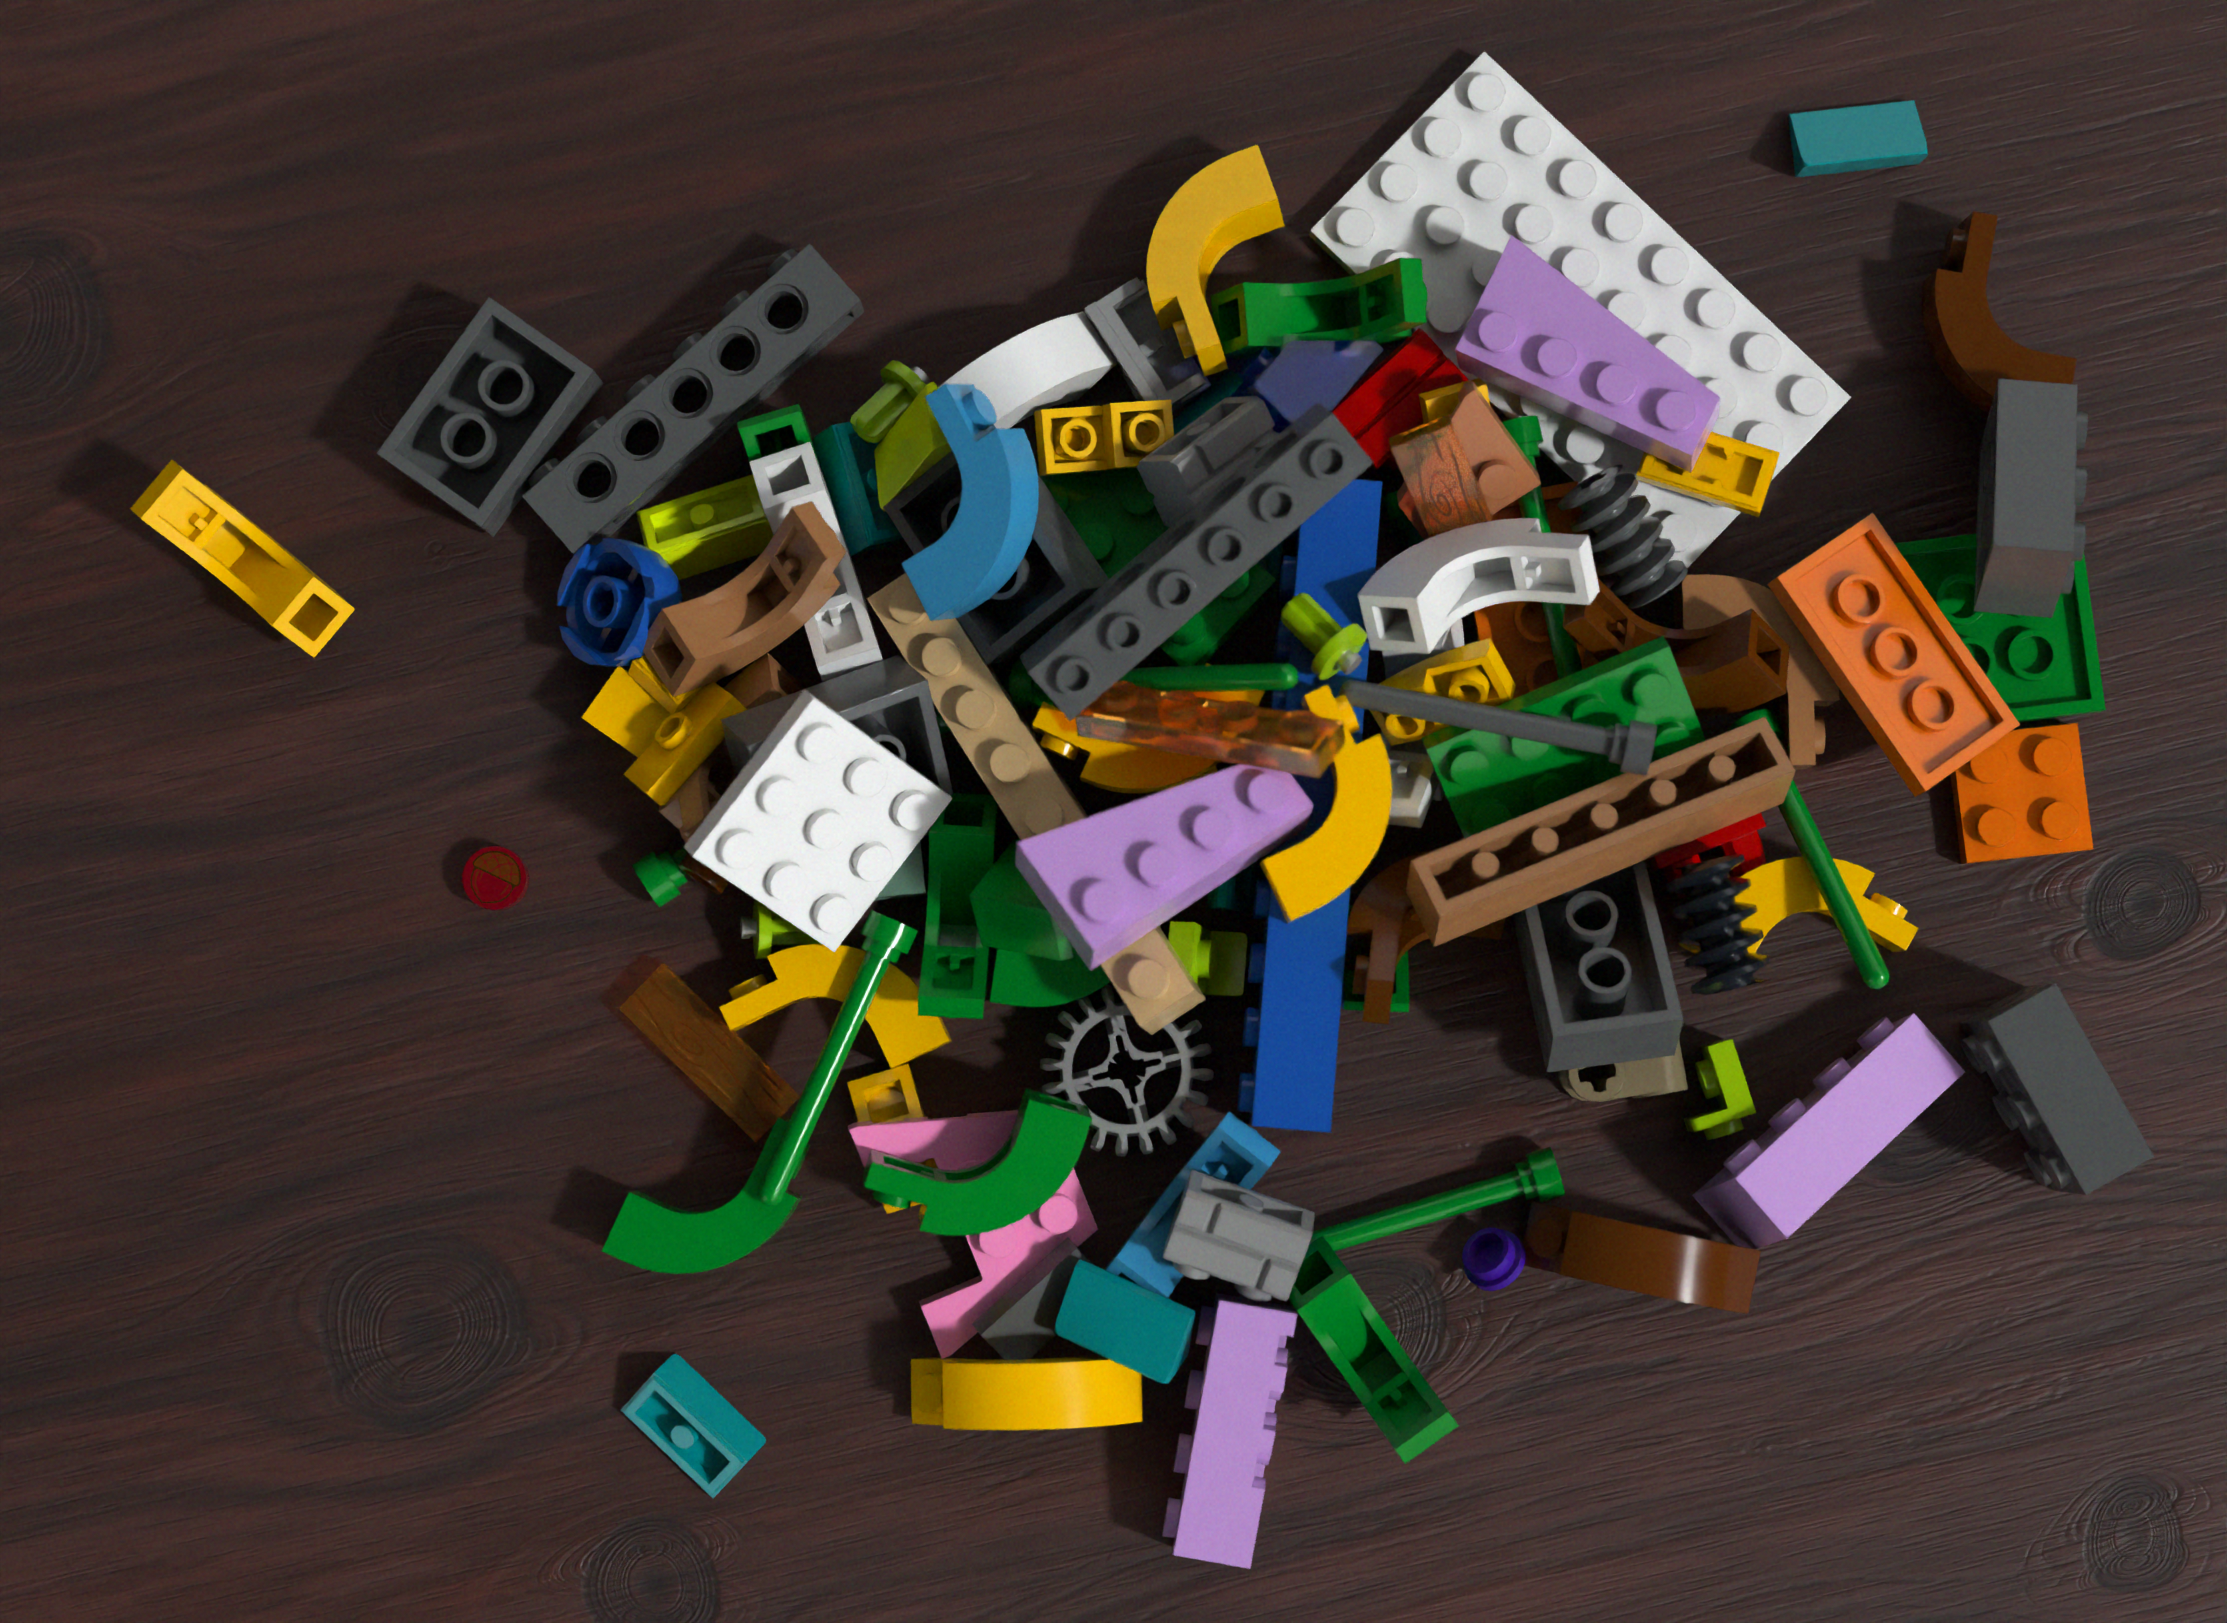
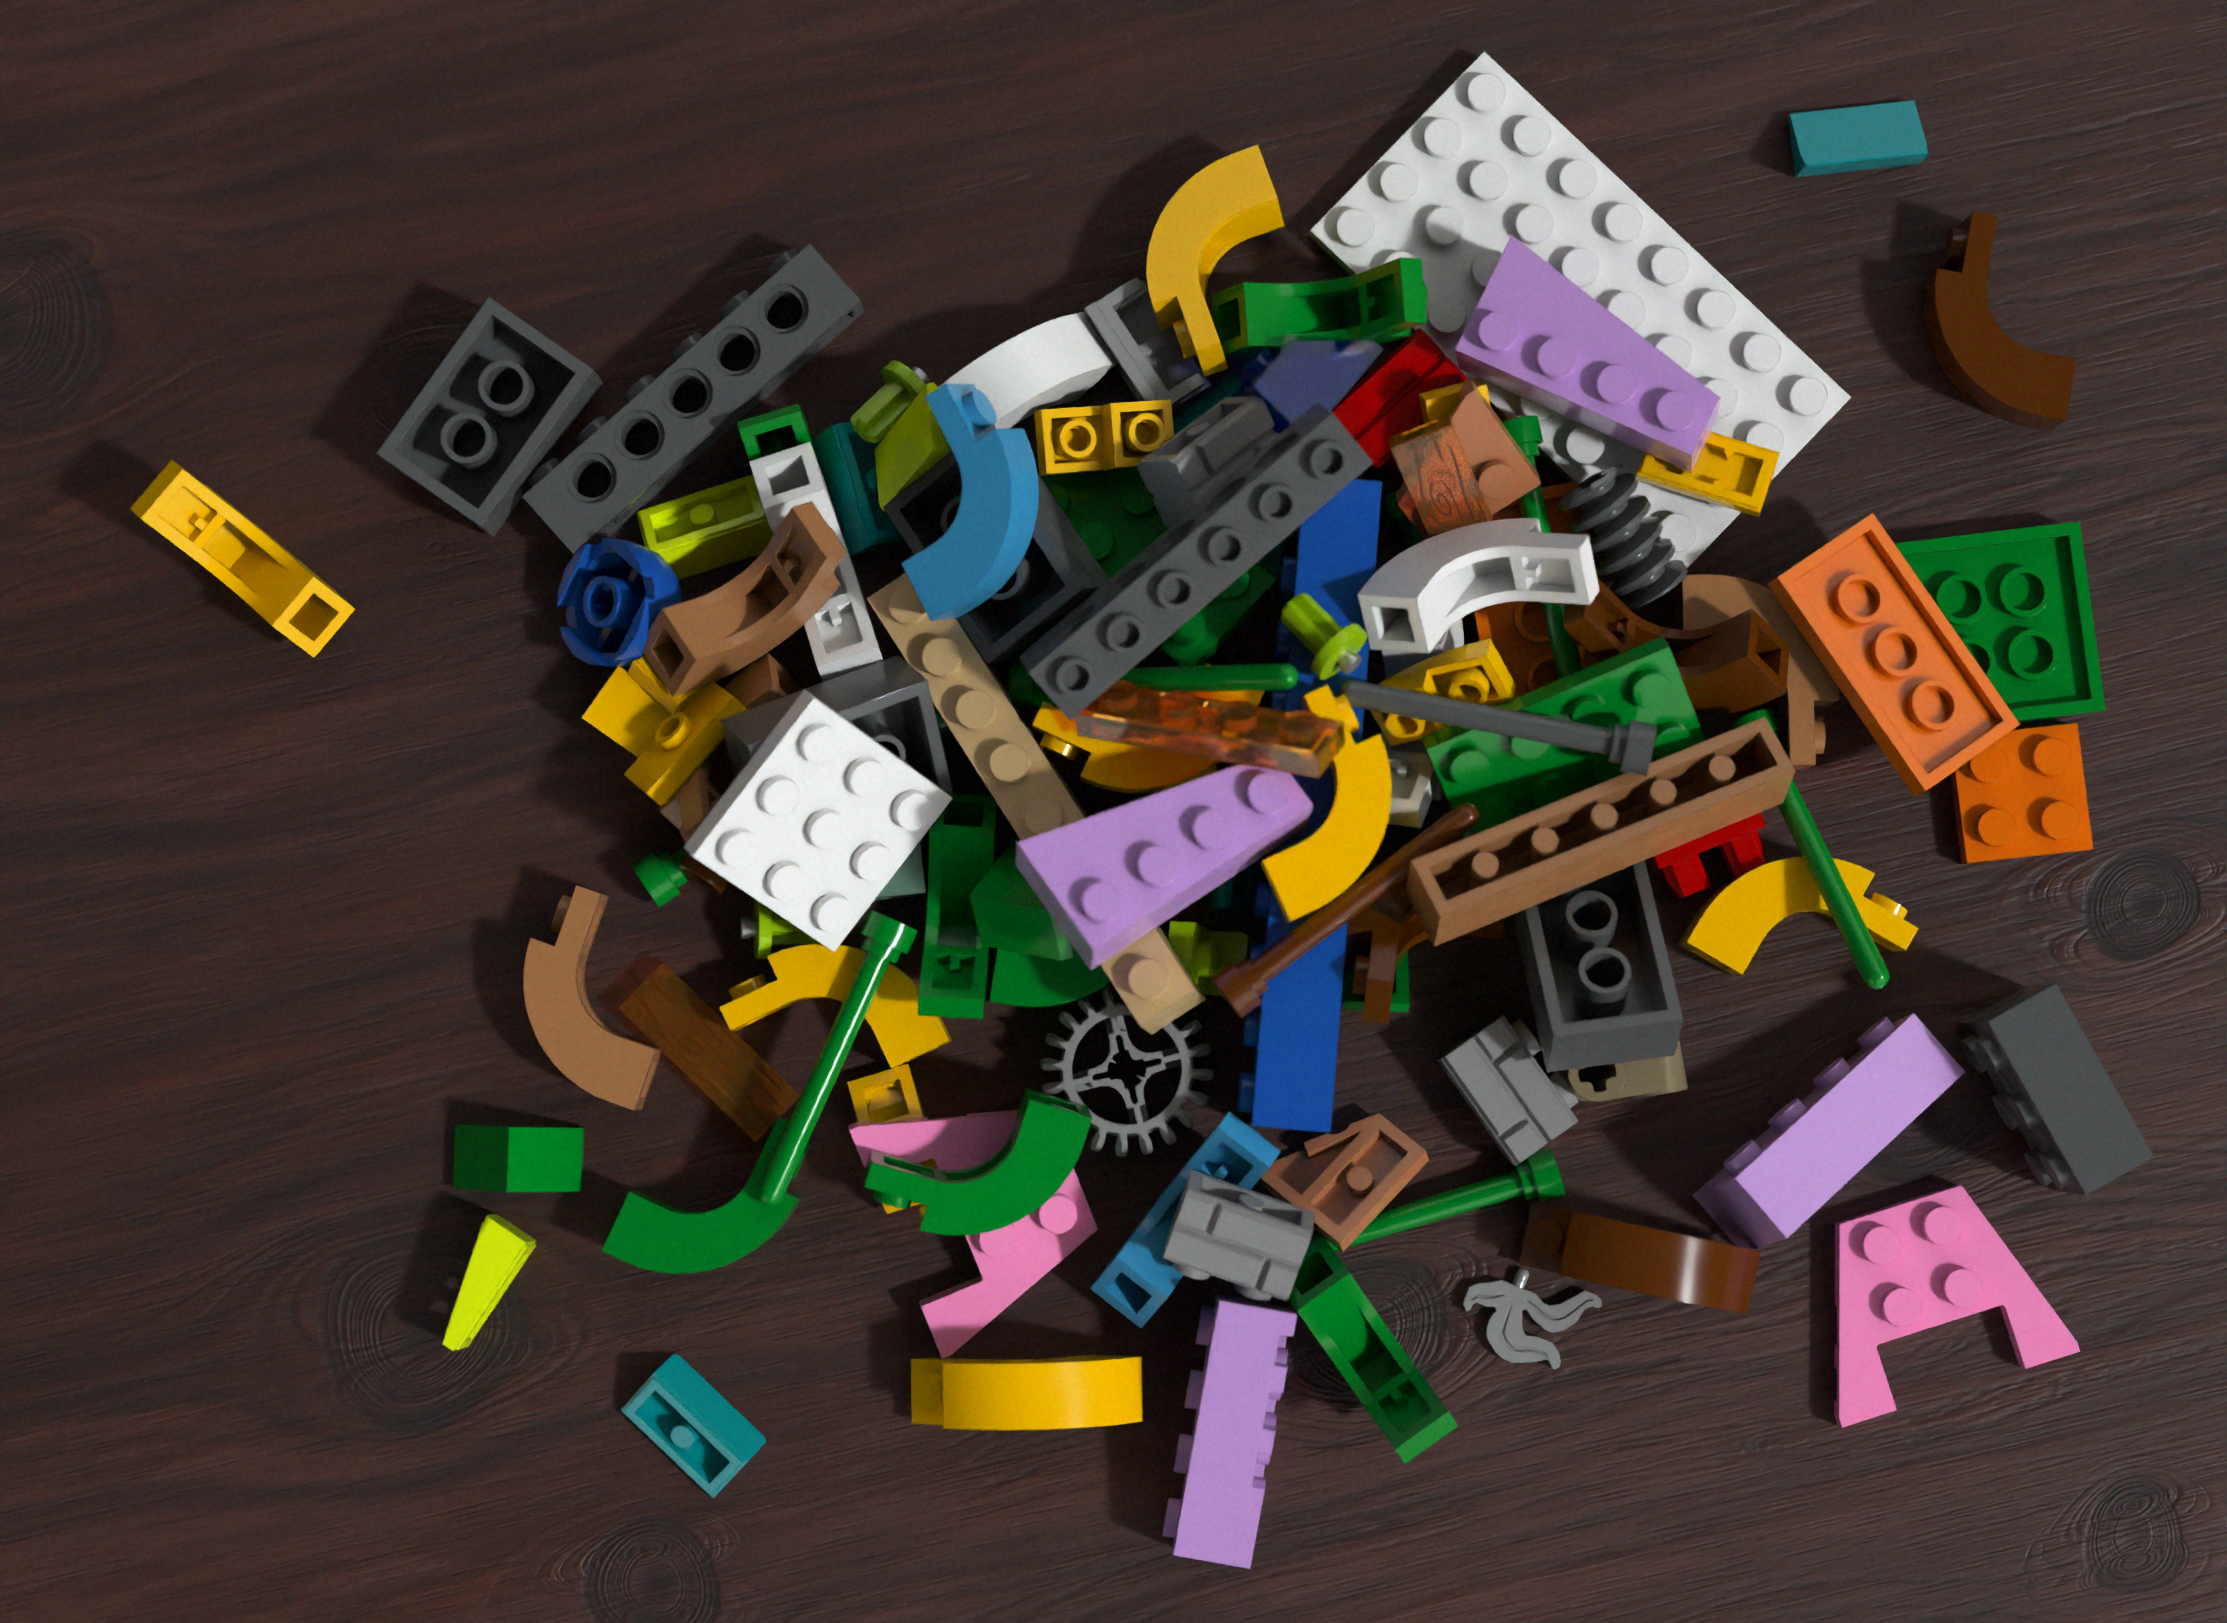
(492, 1267): none -> neon yellow slope
(495, 878): dark red tile -> none
(518, 1158): none -> green slope
(562, 1016): none -> medium nougat arch
(1028, 1312): dark grey tile -> none
(1125, 1322): teal slope -> none
(1246, 982): none -> reddish brown piece
(1347, 1176): none -> nougat wing
(1493, 1258): dark purple plate -> none
(1505, 1327): none -> light grey piece
(1509, 1088): none -> light grey brick
(1718, 925): black piece -> none
(1722, 1078): lime bracket -> none
(1921, 1269): none -> bright pink wing
(2029, 498): dark grey brick -> none

